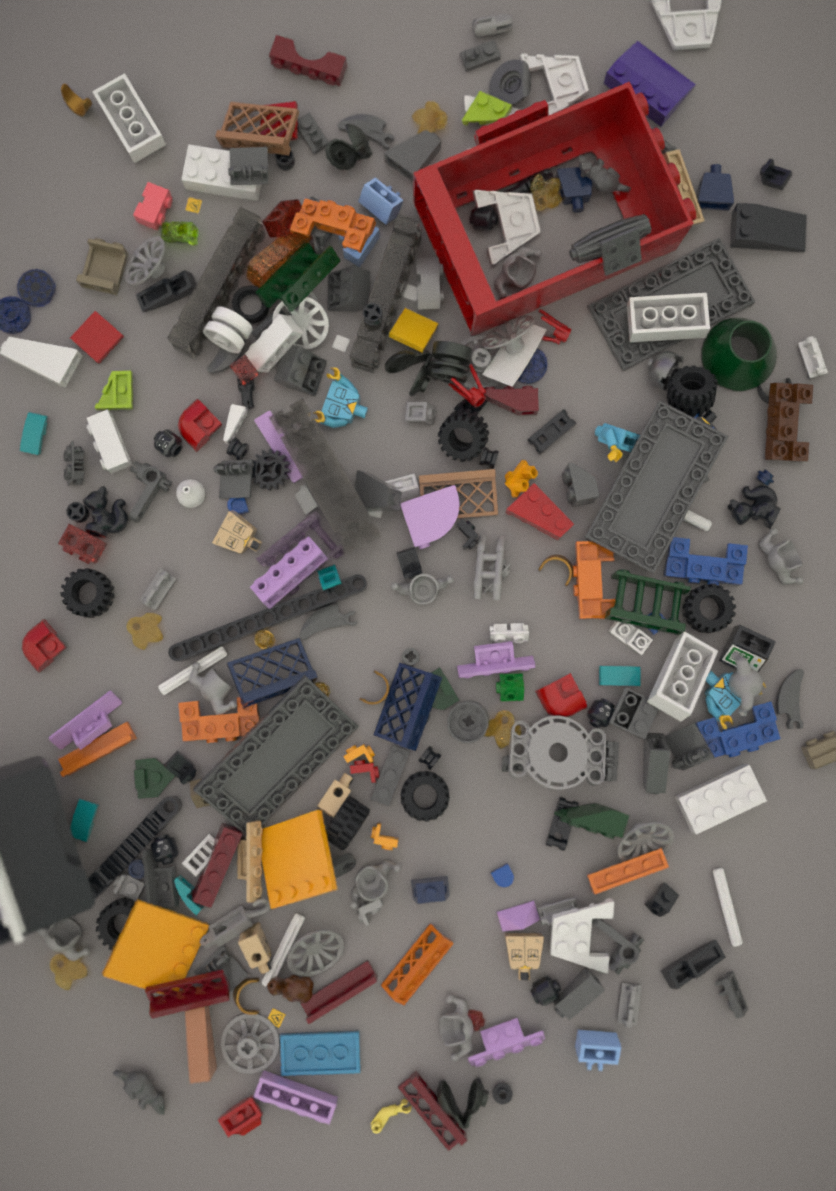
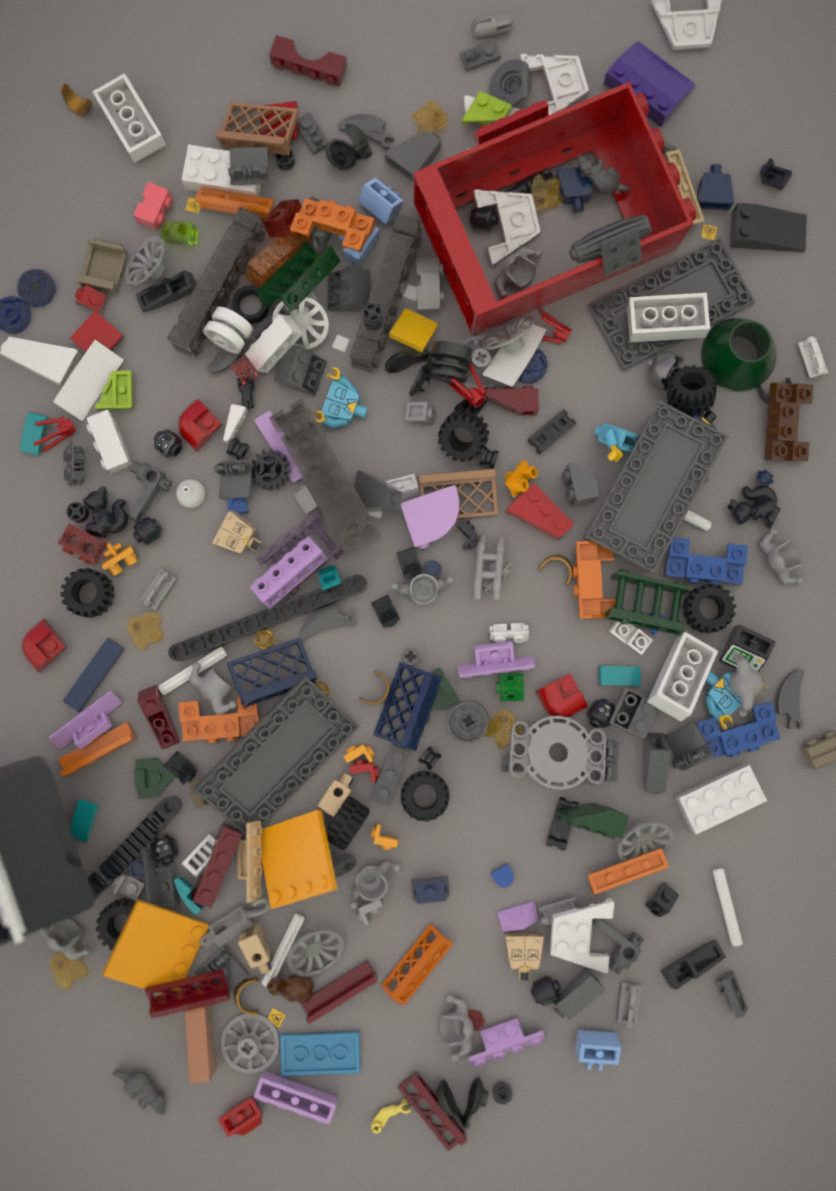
(65, 430): none -> red plant
(87, 380): none -> white sticker
(90, 298): none -> red bracket
(93, 675): none -> dark blue tile
(112, 563): none -> light orange hips
(147, 531): none -> black head
(158, 716): none -> dark red slope
(231, 201): none -> orange fence
(385, 611): none -> black bracket
(432, 568): none -> dark blue plate
(709, 232): none -> yellow sticker

